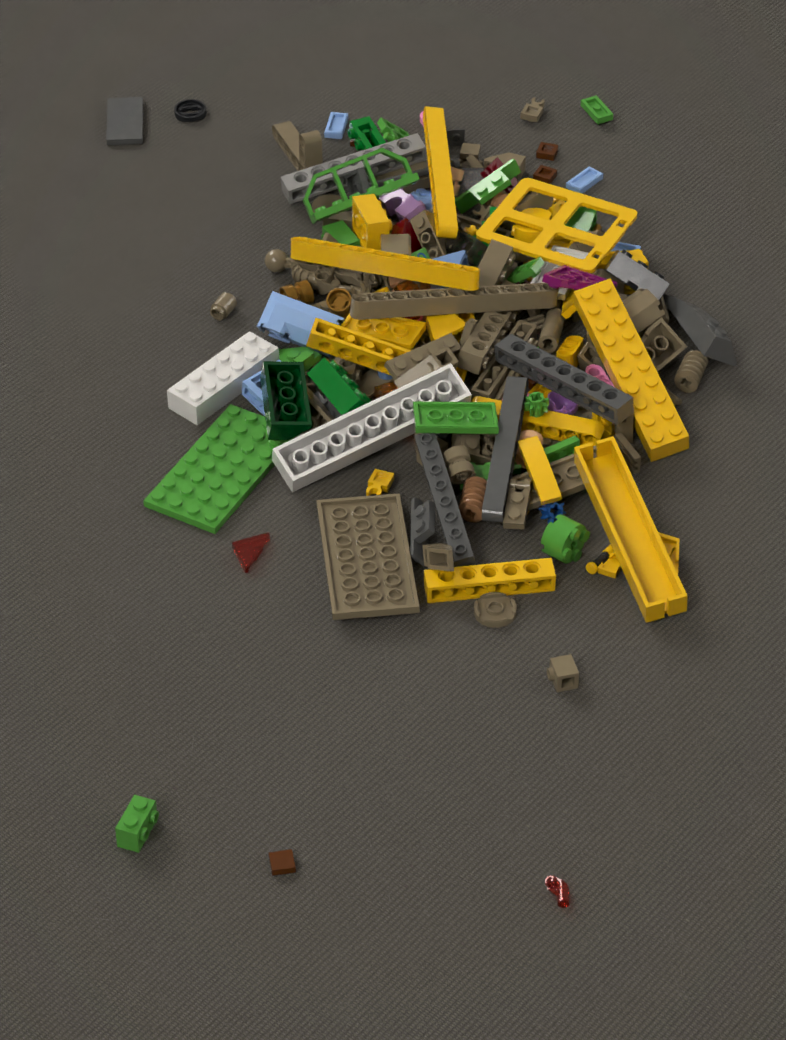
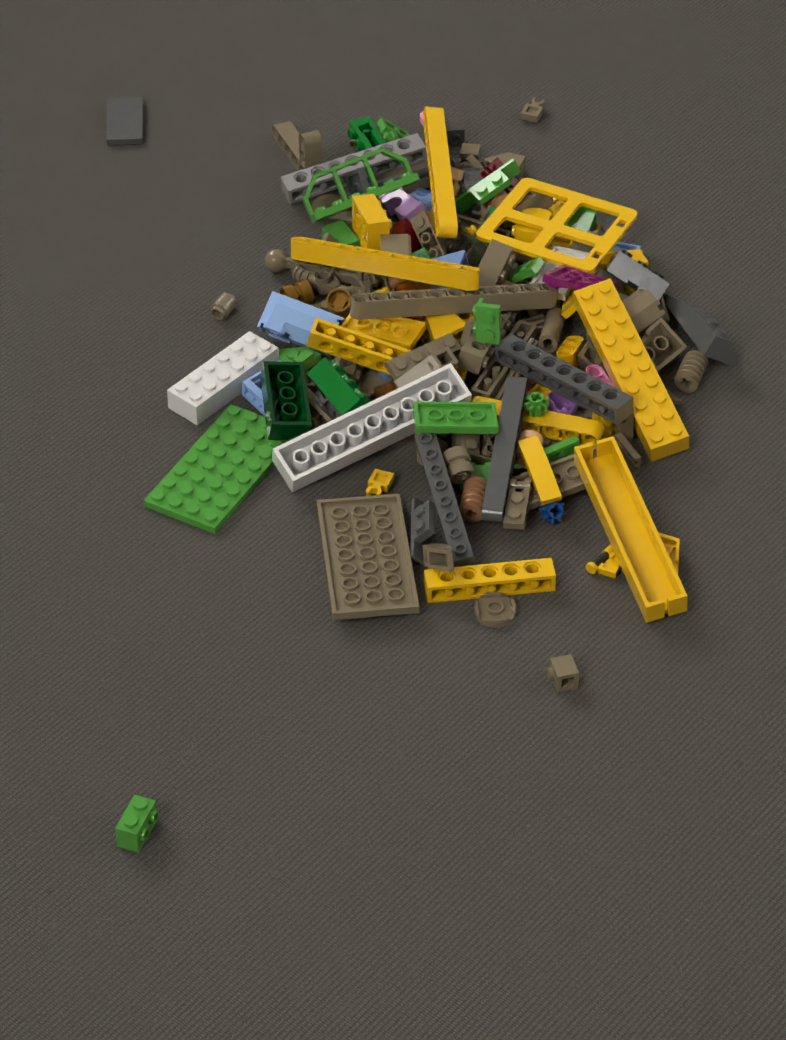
(190, 104): black piece -> none
(249, 549): clear red tile -> none
(282, 862): reddish brown tile -> none
(336, 125): light blue tile -> none
(487, 322): none -> bright green bracket
(545, 174): reddish brown tile -> none
(547, 151): reddish brown tile -> none
(558, 888): clear red arm -> none
(564, 539): bright green brick -> none
(584, 180): light blue tile -> none
(596, 109): bright green plate -> none

